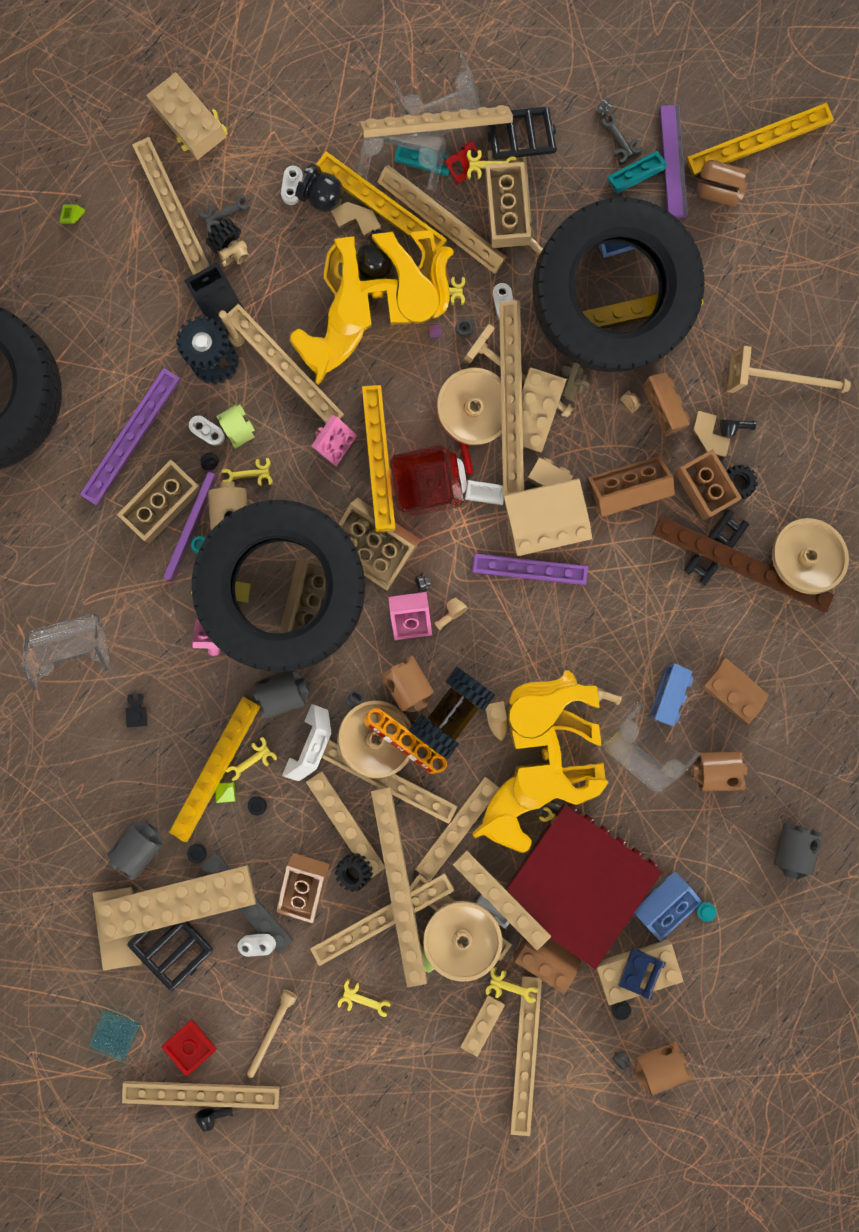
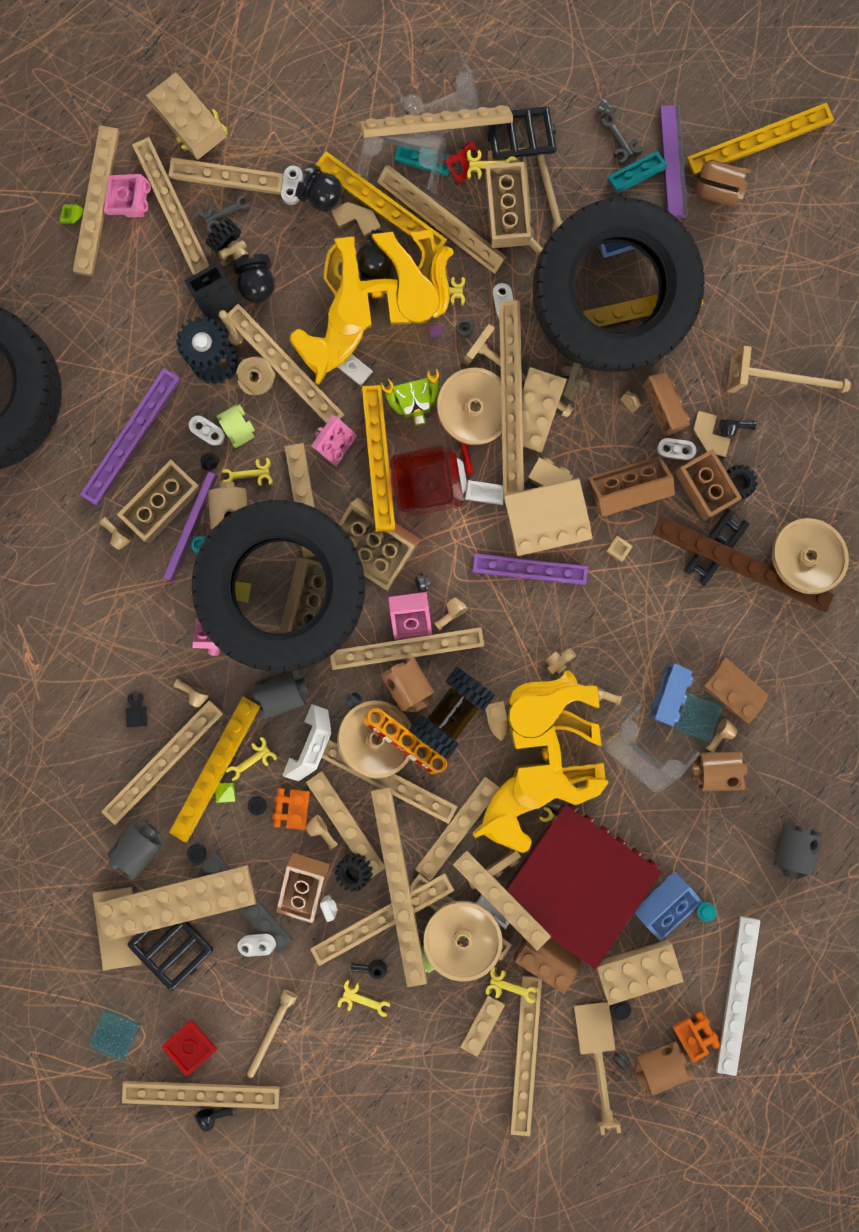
(62, 643): clear windscreen -> none
(95, 200): none -> tan plate
(119, 537): none -> tan bar
(127, 195): none -> bright pink plate
(162, 762): none -> tan plate
(196, 695): none -> tan bar
(225, 176): none -> tan plate
(254, 278): none -> black tile
(265, 373): none -> tan plate
(297, 808): none -> orange plate
(300, 480): none -> tan plate
(318, 827): none -> tan bar
(328, 908): none -> white plate
(355, 370): none -> white plate
(377, 963): none -> black bar
(406, 648): none -> tan plate
(413, 398): none -> lime torso
(497, 867): none -> tan plate
(549, 191): none -> tan piece
(557, 663): none -> tan plate
(596, 1037): none -> tan piece
(619, 549): none -> tan tile
(635, 970): dark blue plate -> none
(675, 449): none -> white plate
(690, 1038): none -> orange plate
(698, 717): none -> clear light blue tile
(724, 730): none -> tan bar
(737, 995): none -> white plate

